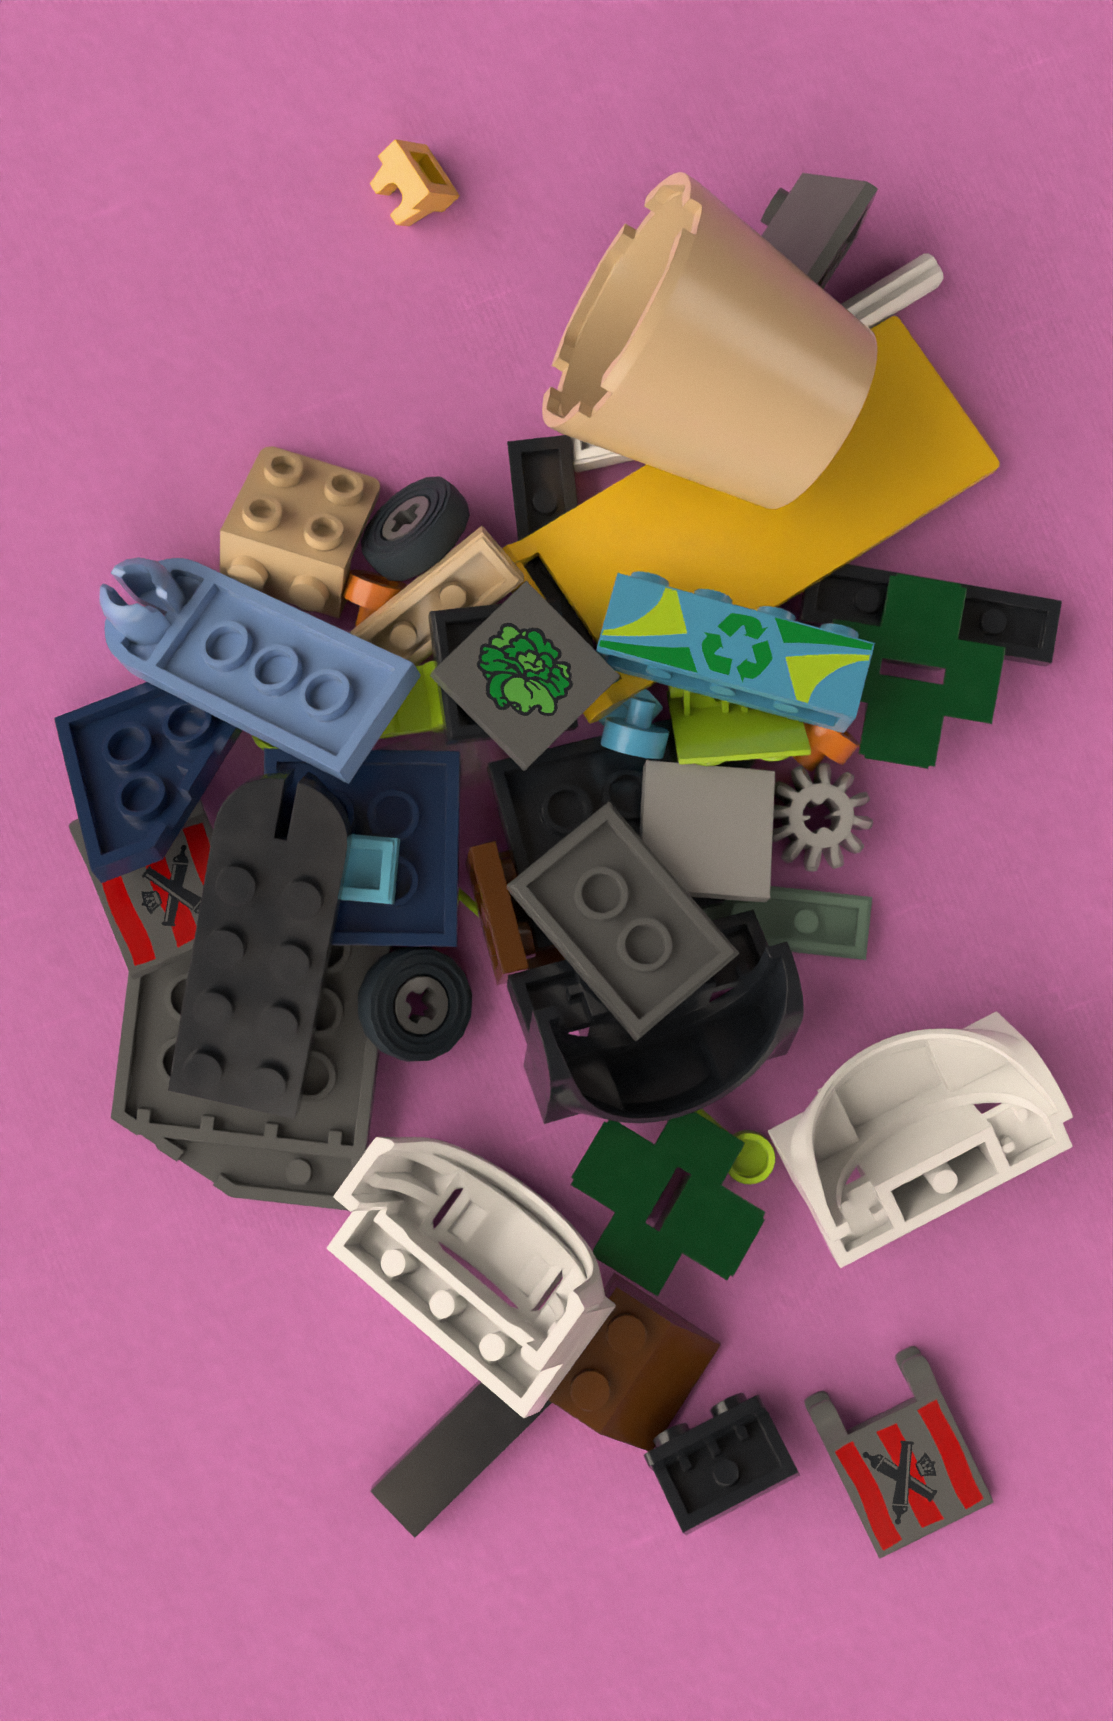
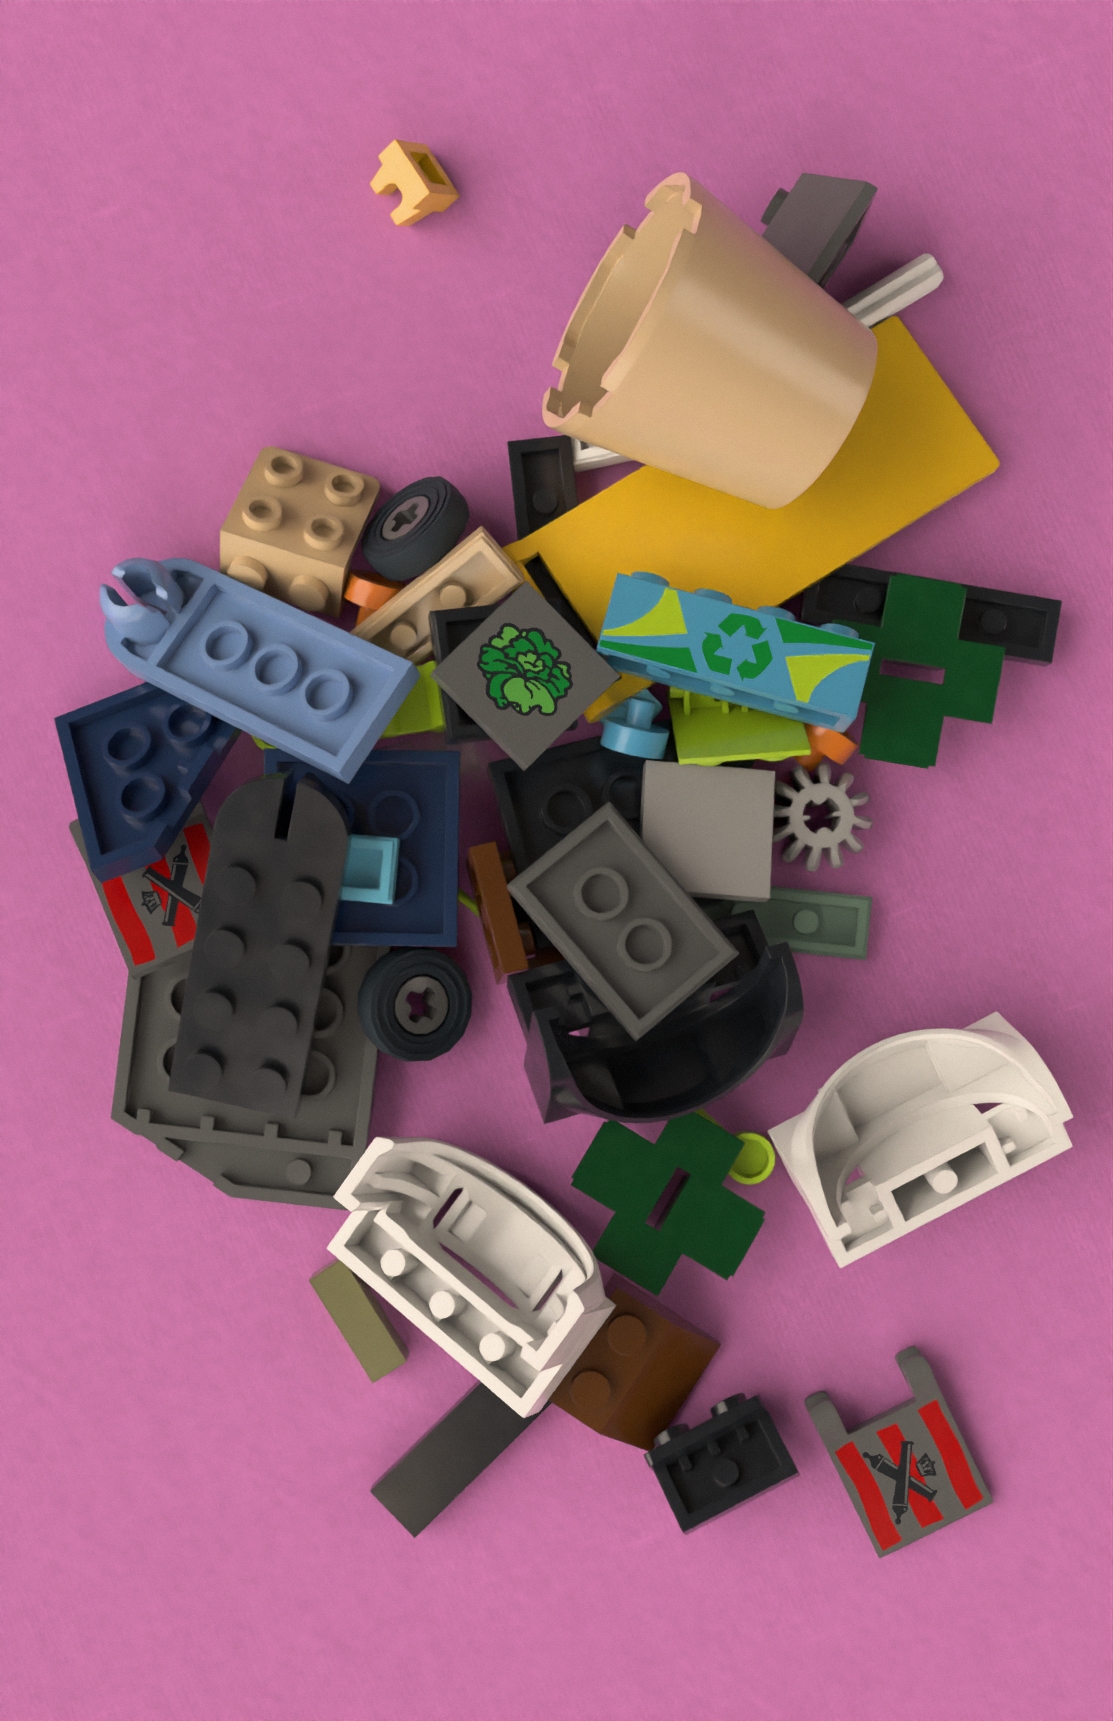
(360, 1319): none -> olive piece

